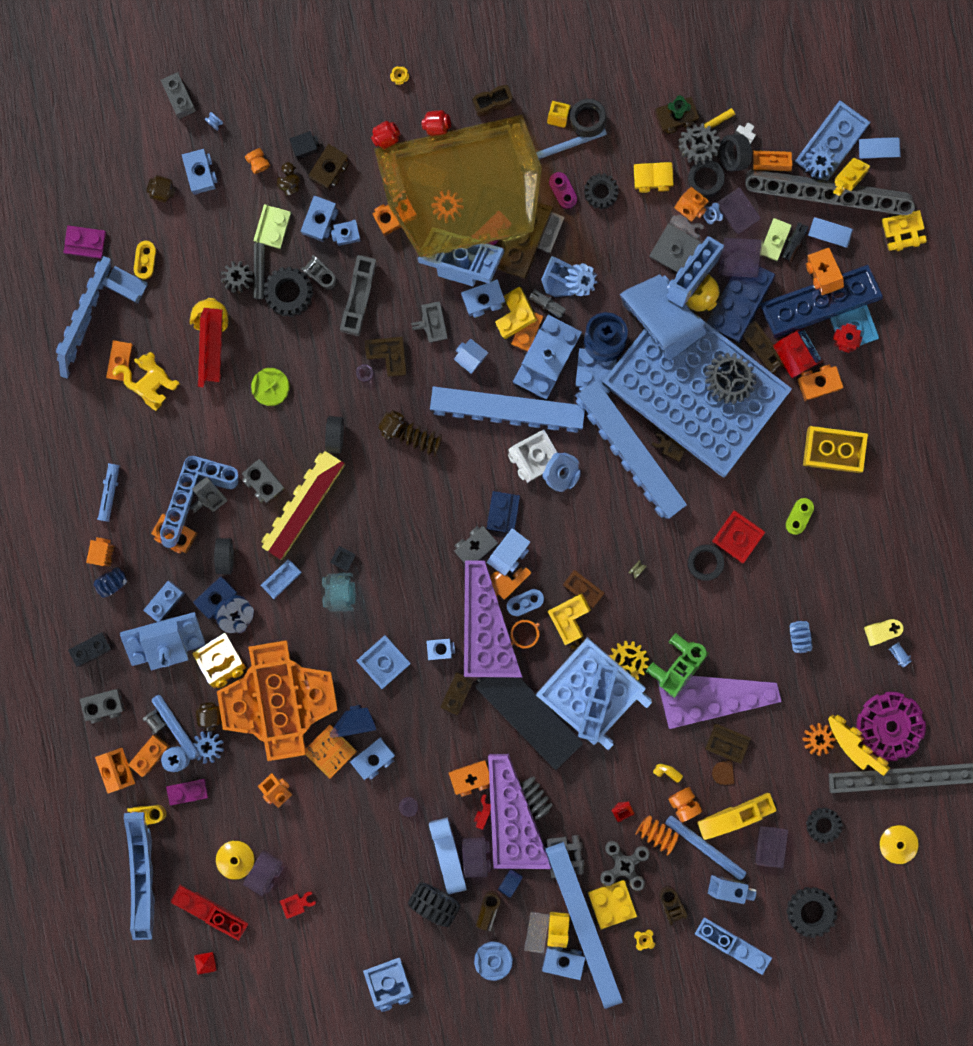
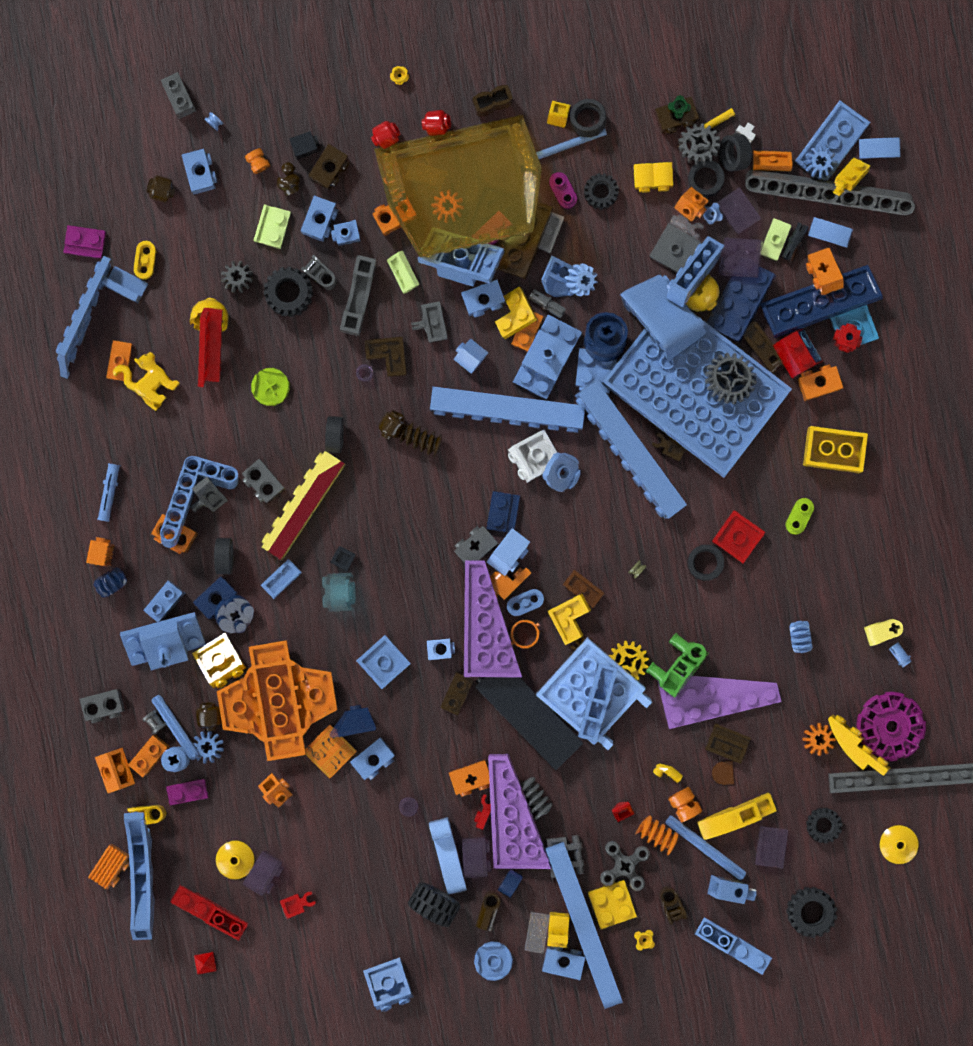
(91, 649): black brick -> none
(110, 866): none -> orange brick
(259, 268): dark grey axle -> none
(402, 272): none -> yellowish green plate
(904, 224): yellow plate -> none

